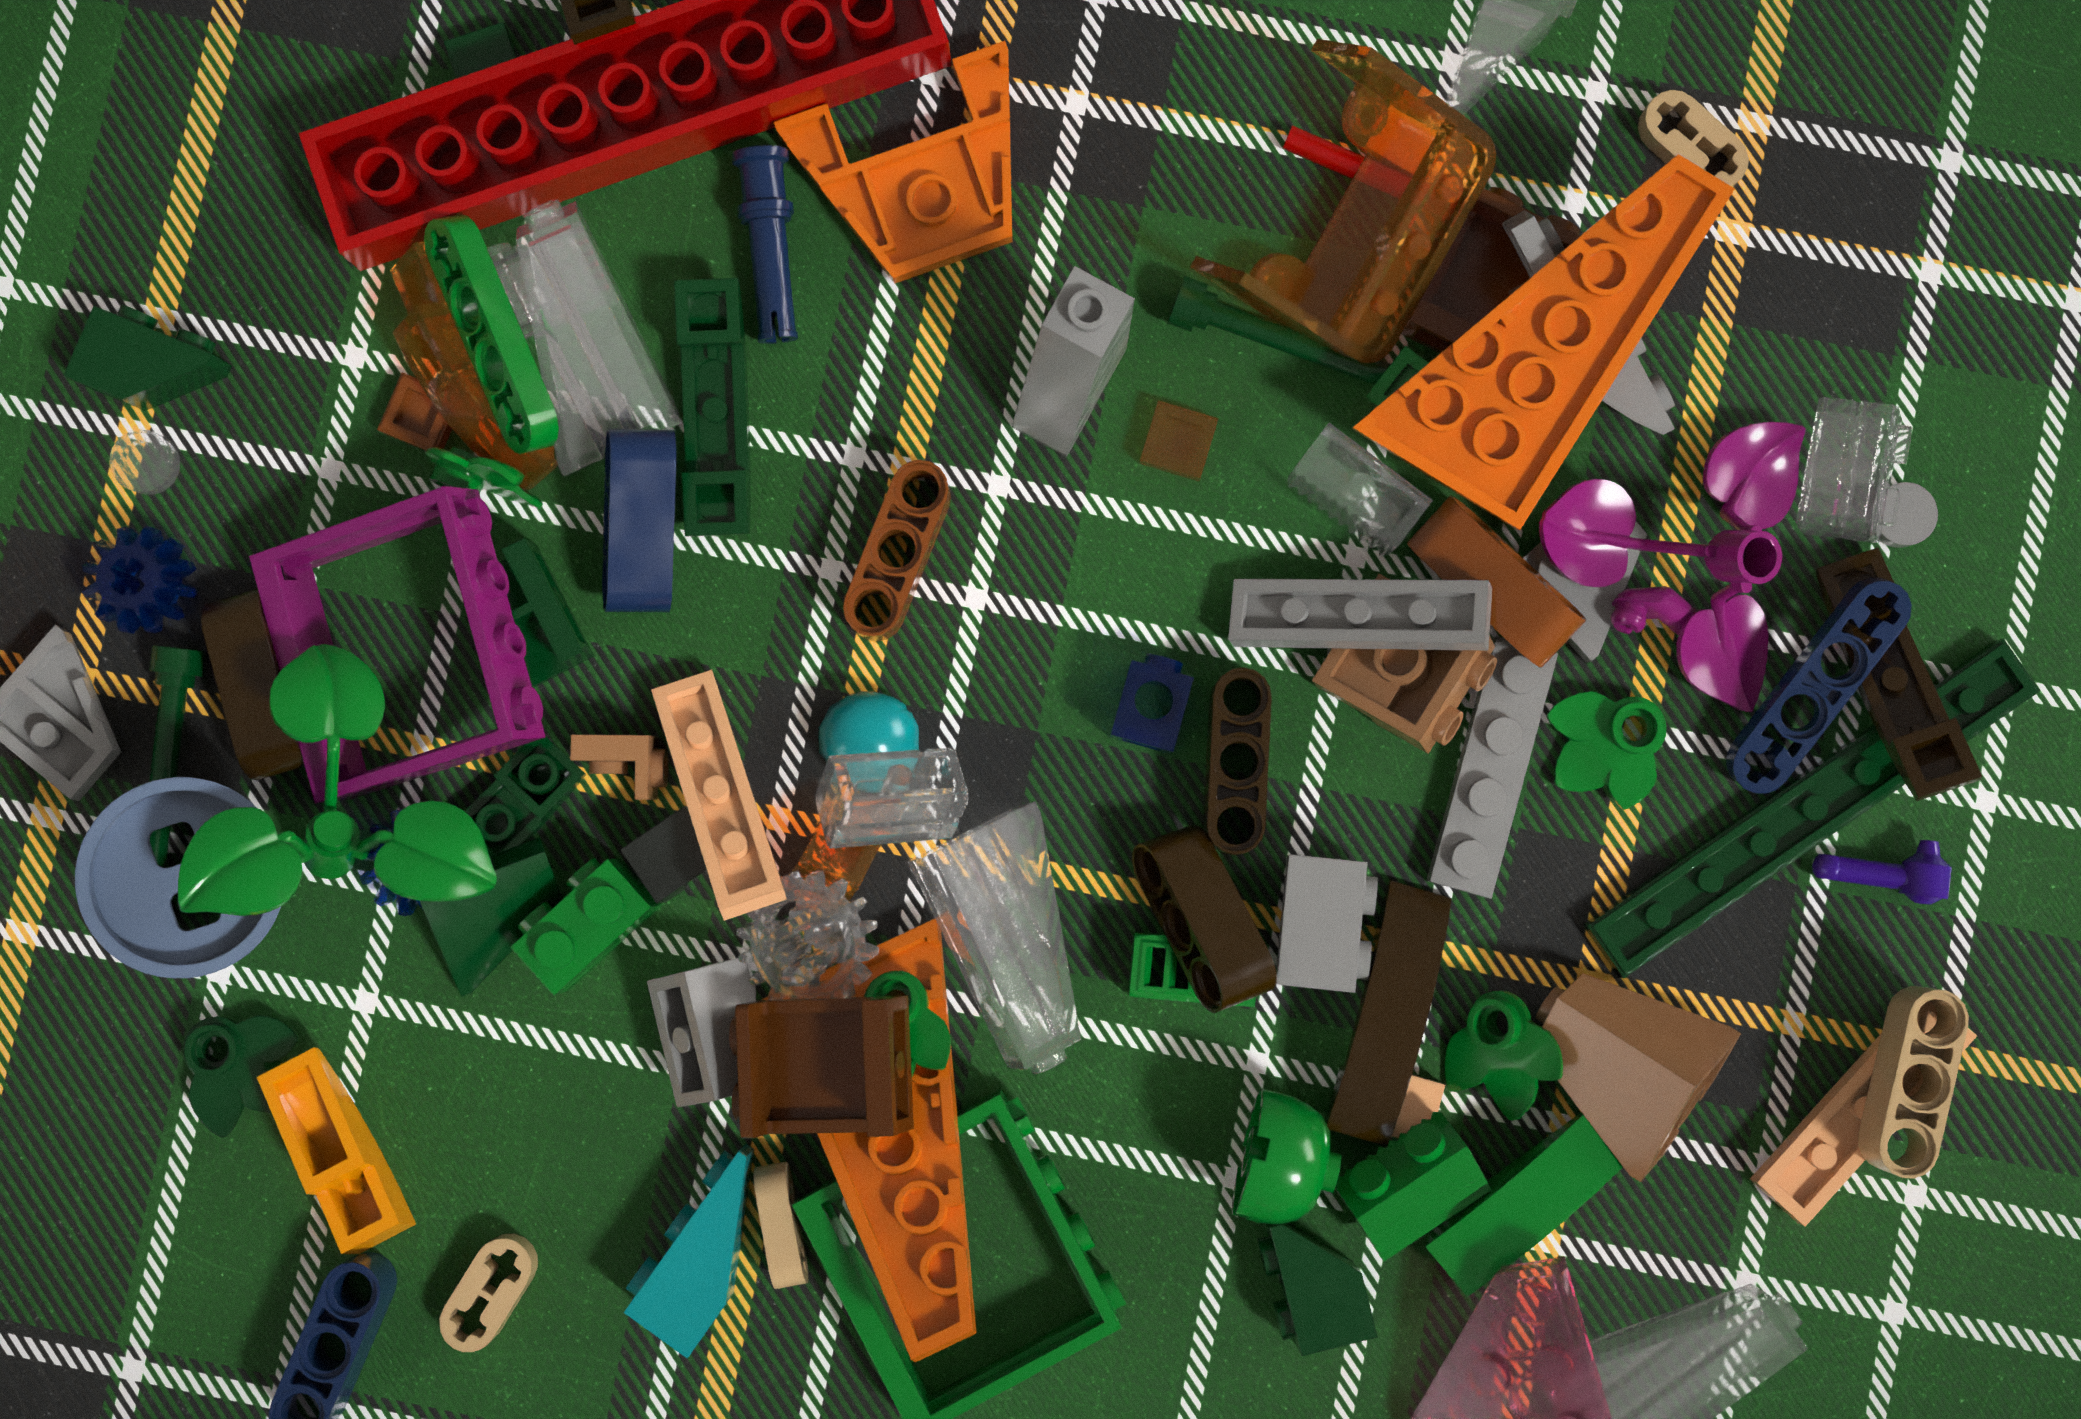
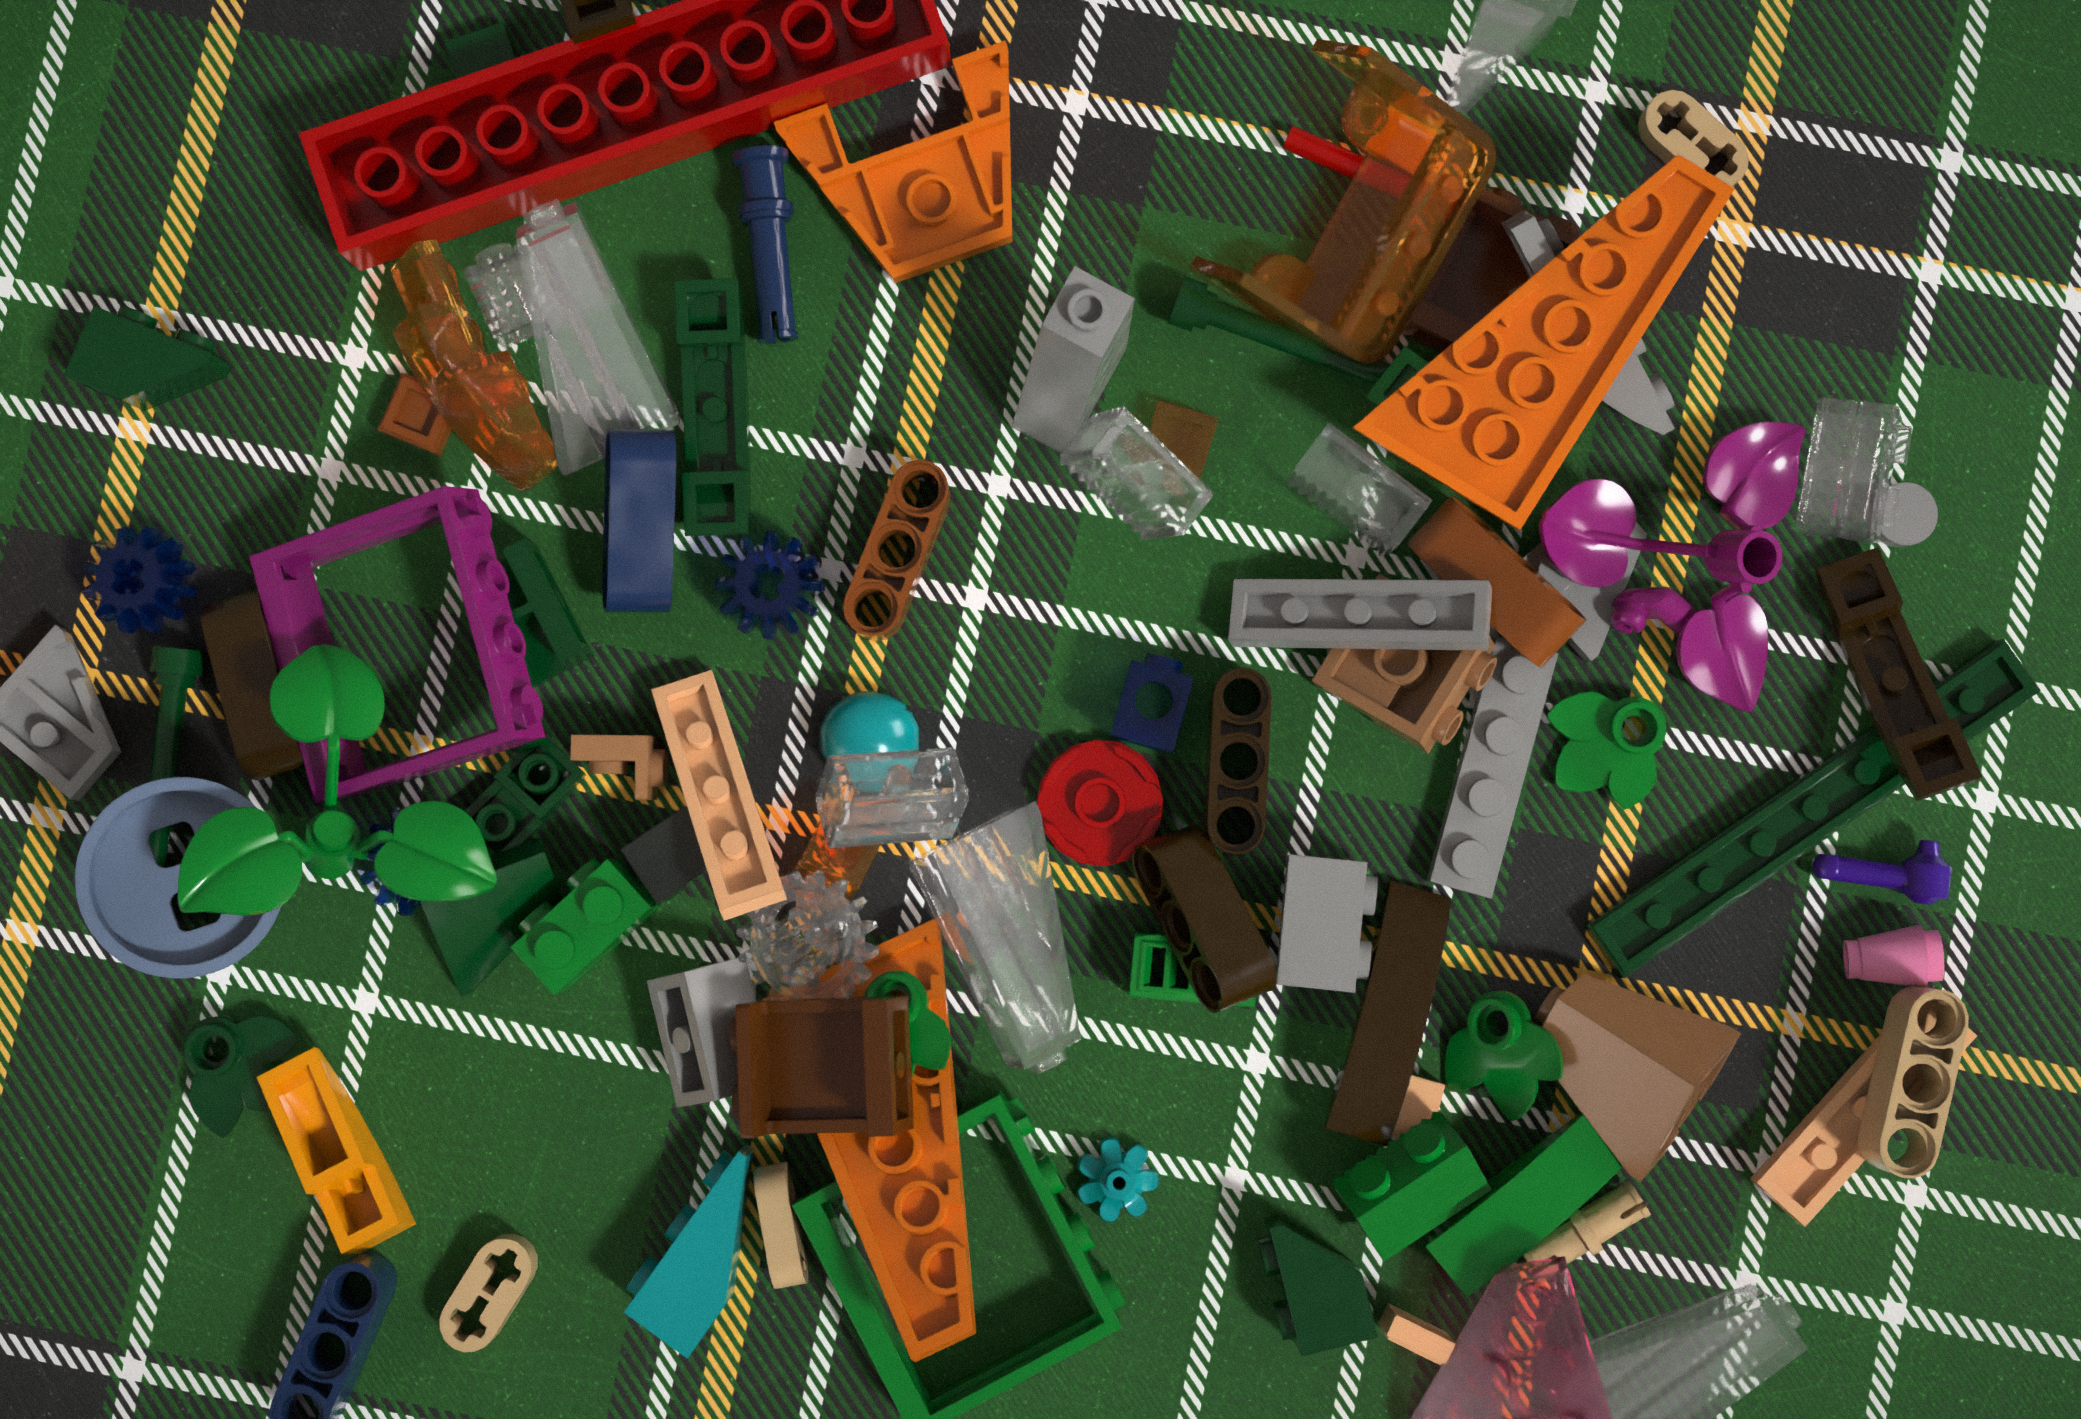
(144, 462): clear tile -> none
(466, 470): green plate -> none
(491, 333): green beam -> none
(748, 581): none -> clear blue gear
(1099, 802): none -> red tile
(1109, 1166): none -> teal plant
(1136, 475): none -> clear brick
(1283, 1161): green cylinder -> none
(1416, 1335): none -> light nougat tile
(1592, 1225): none -> tan pin
(1826, 692): dark blue beam -> none
(1896, 957): none -> bright pink cone

